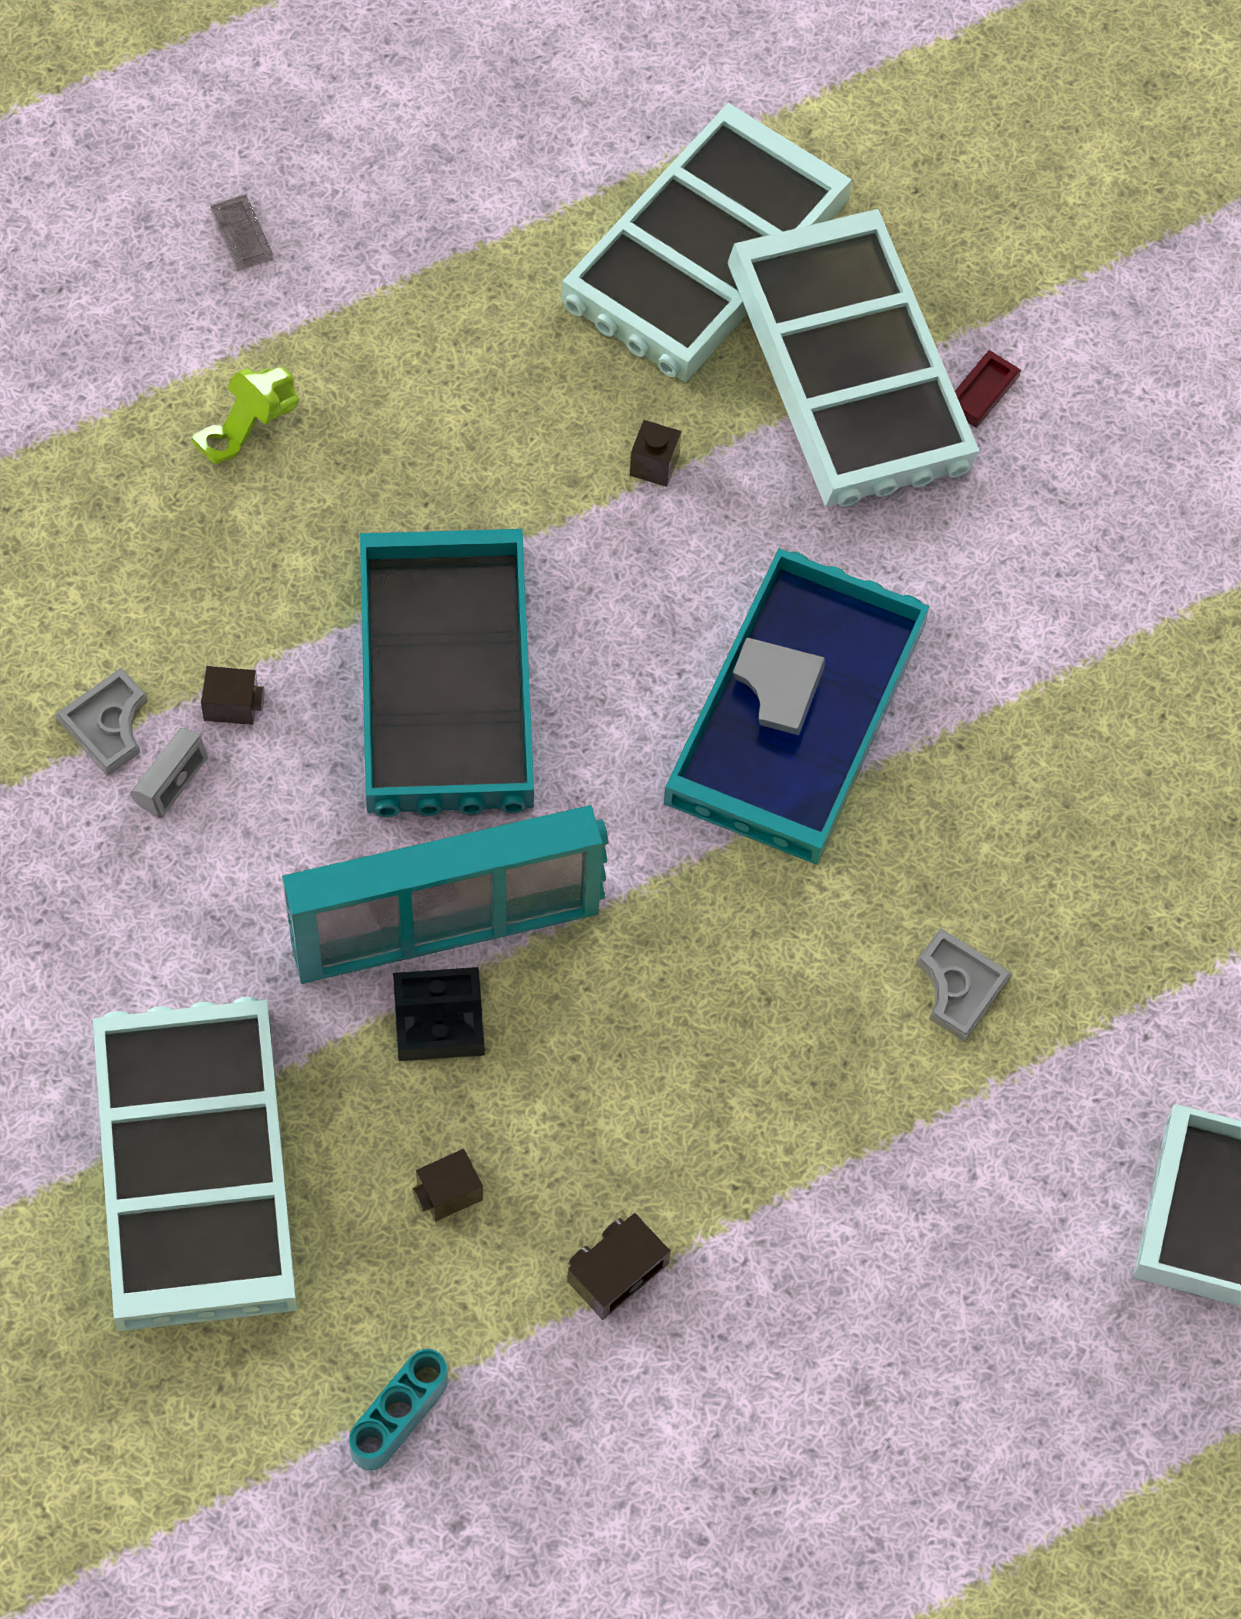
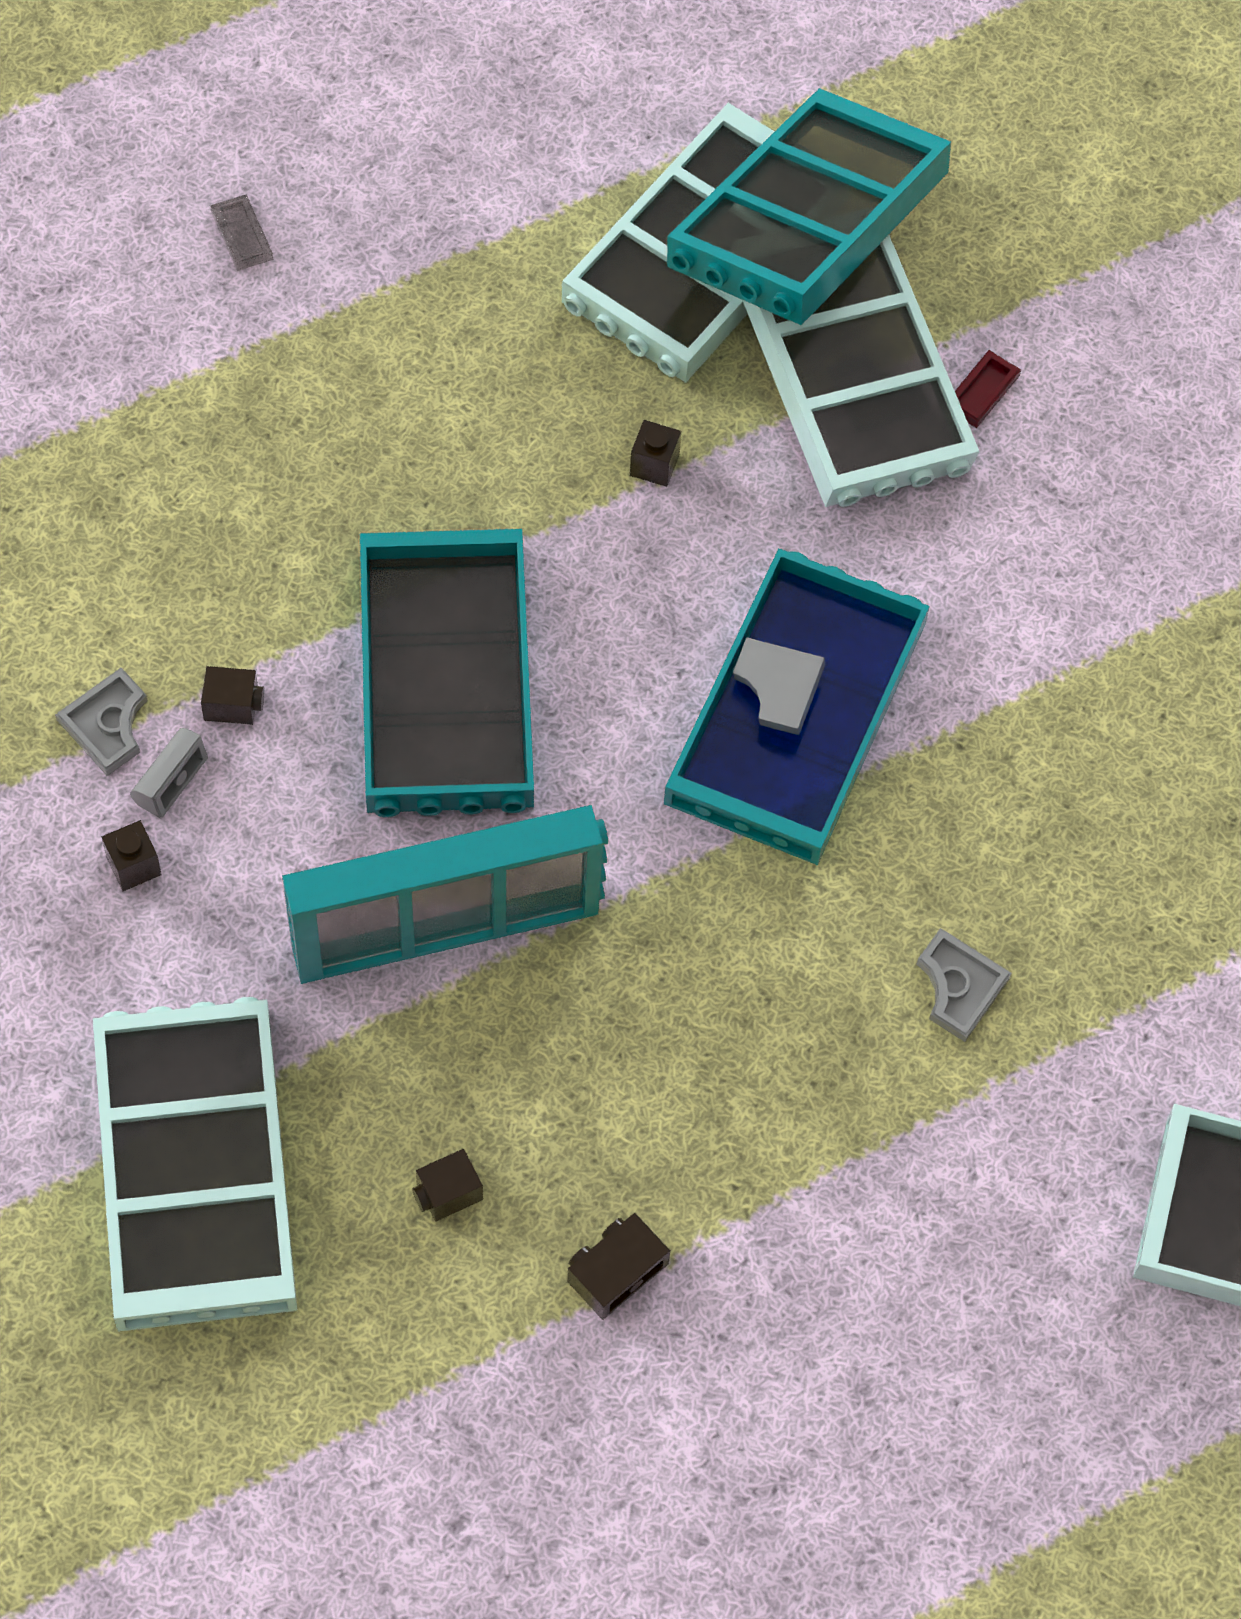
(131, 855): none -> dark brown brick
(257, 395): lime piece -> none
(402, 1388): teal beam -> none
(438, 1014): black slope -> none
(808, 205): none -> window

